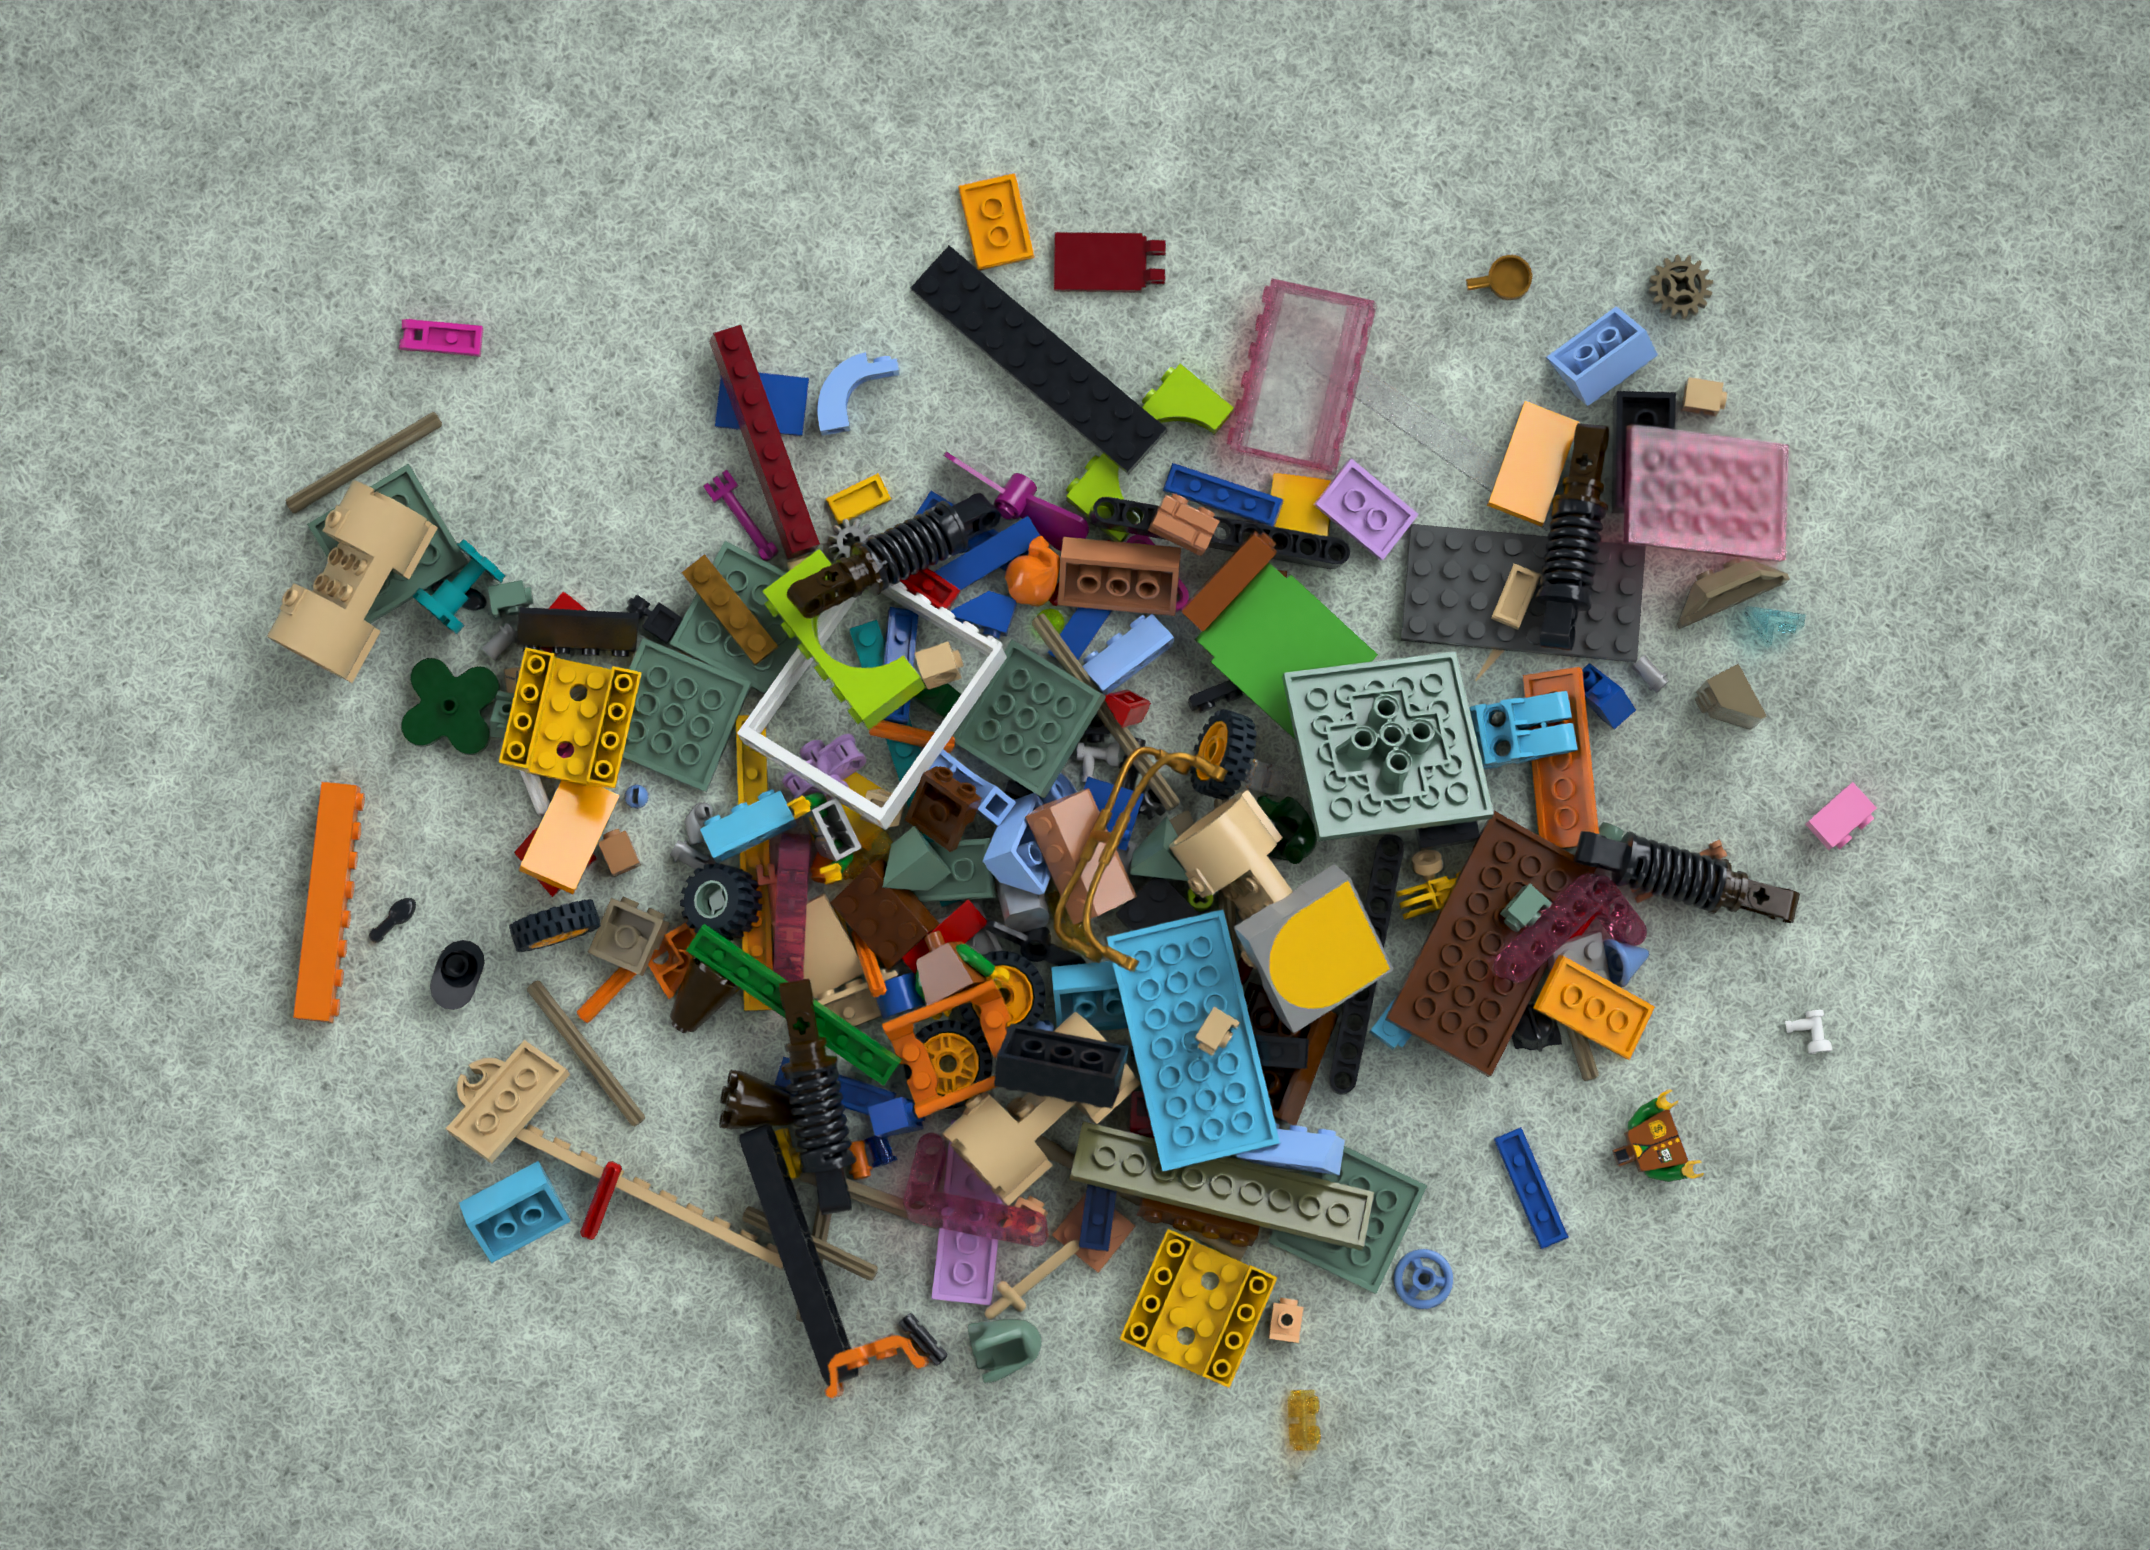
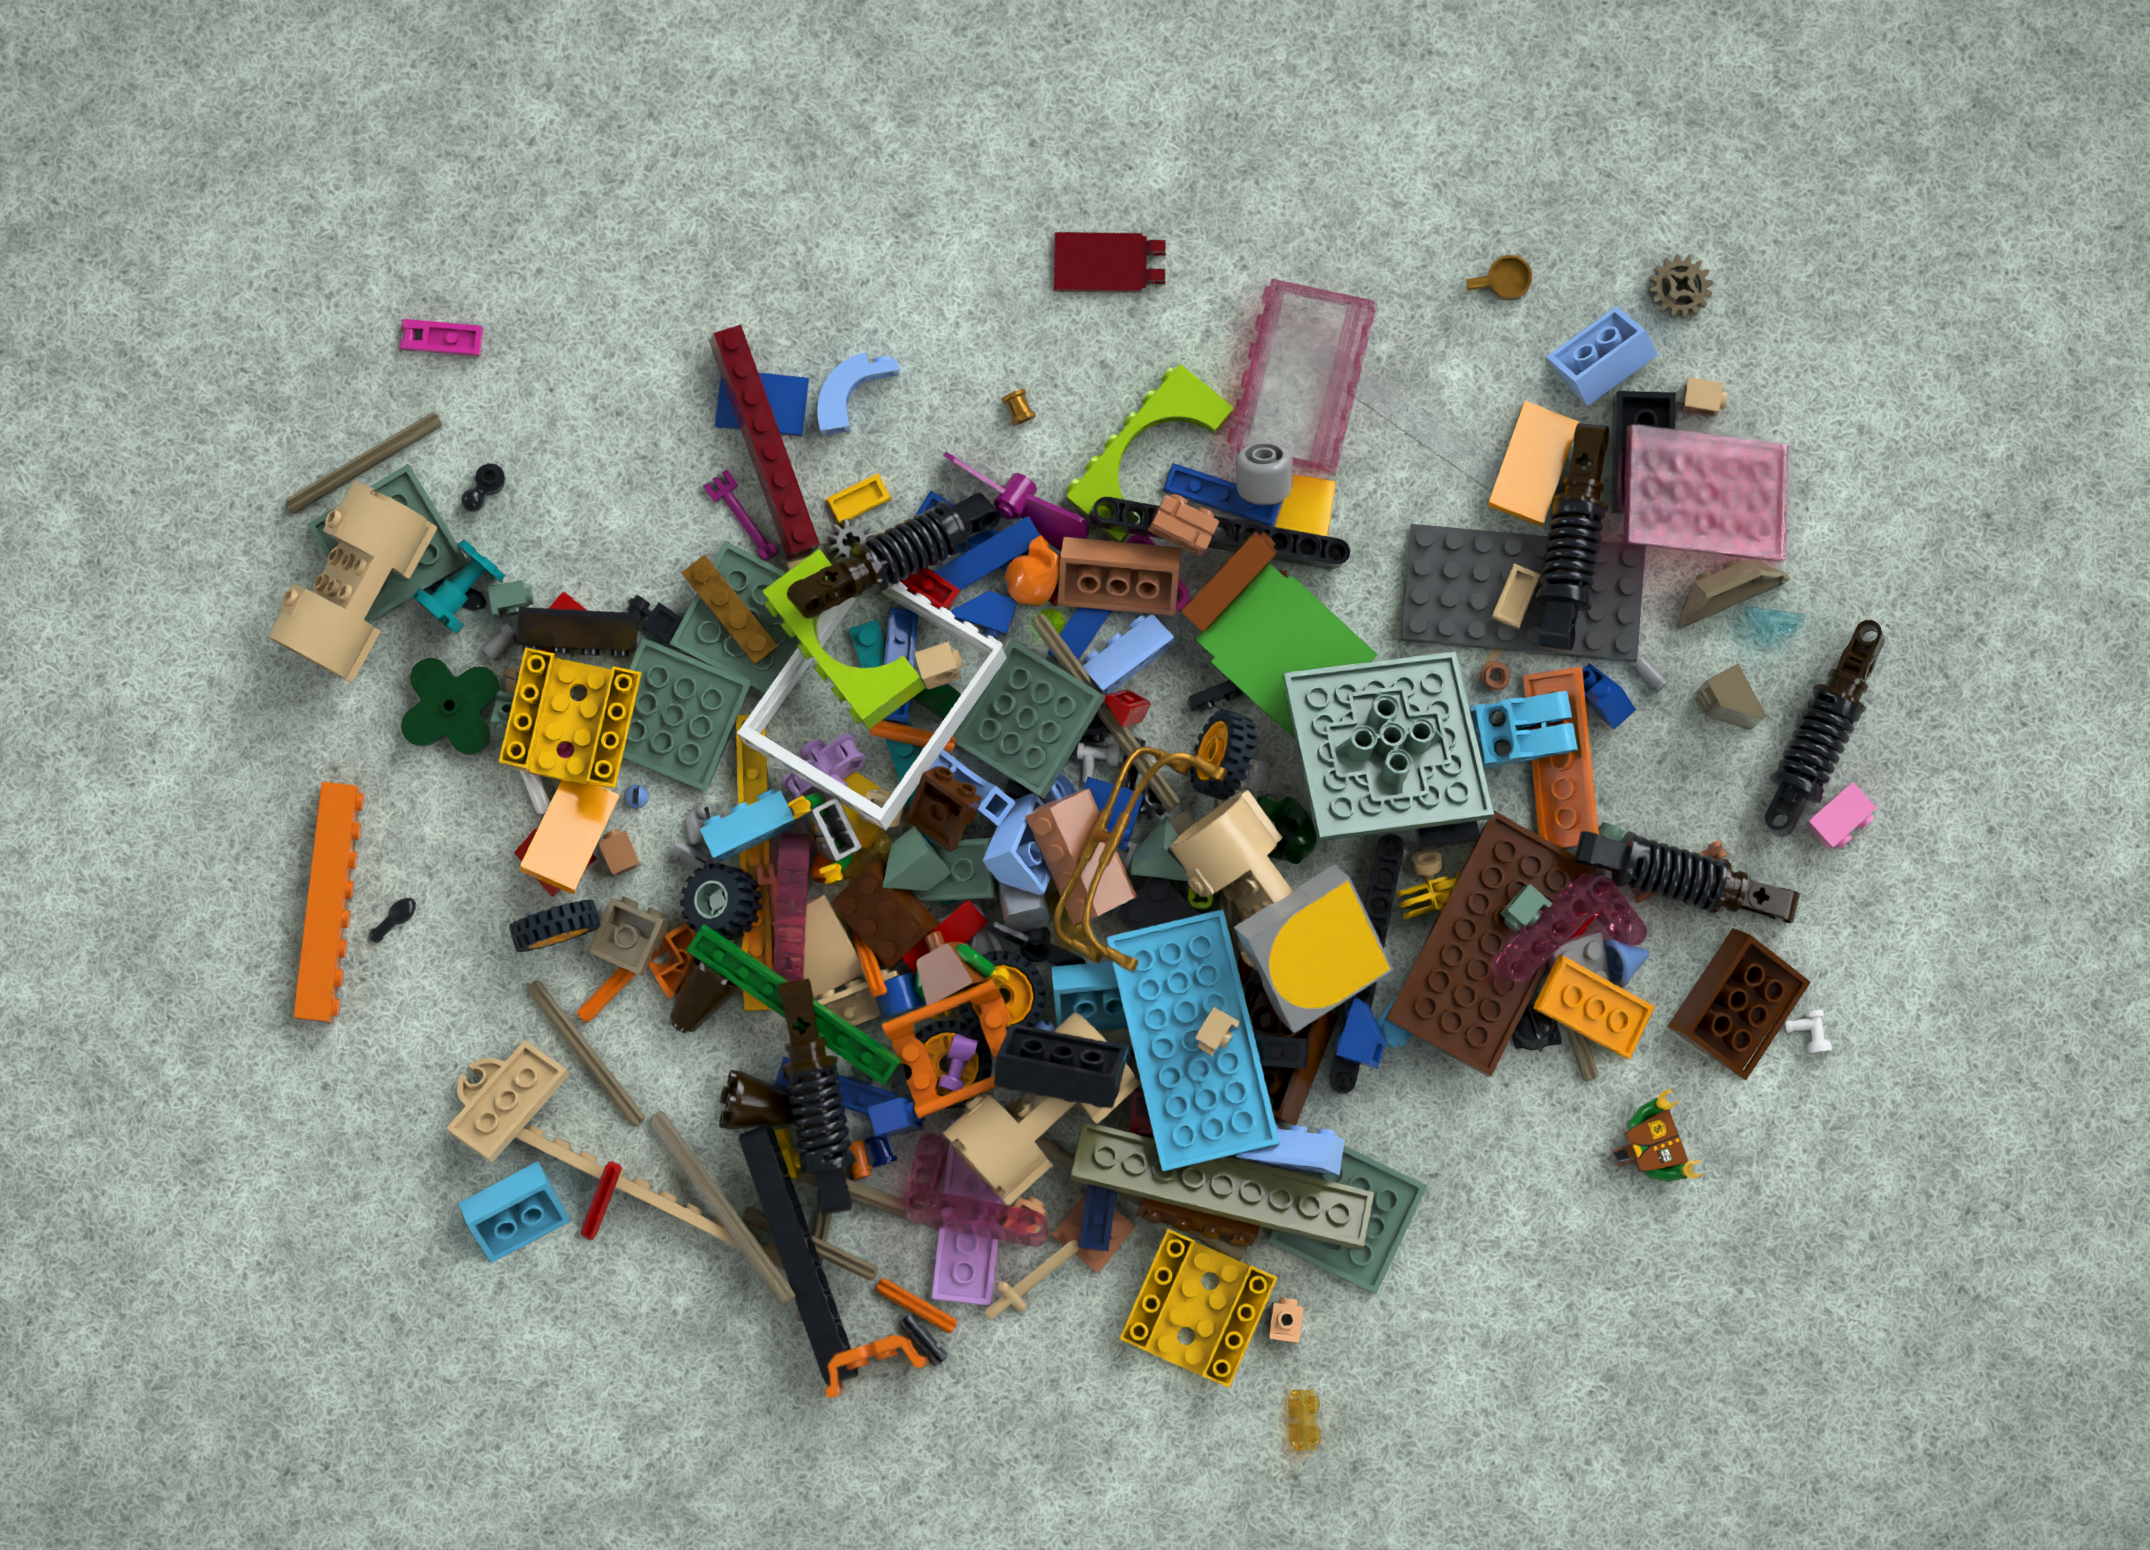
(457, 974): black piece -> none
(473, 498): none -> black plate
(722, 1208): none -> dark tan axle
(916, 1305): none -> orange axle
(960, 1052): none -> medium lavender leg
(996, 222): light orange tile -> none
(1003, 1346): sand green hair -> none
(1018, 407): none -> pearl gold bush
(1039, 359): black plate -> none
(1264, 473): none -> light grey head
(1362, 1036): none -> blue slope
(1365, 509): lavender plate -> none
(1446, 1281): medium blue piece -> none
(1501, 669): none -> nougat plate
(1531, 1188): blue tile -> none
(1739, 1002): none -> reddish brown slope
(1823, 730): none -> black piece

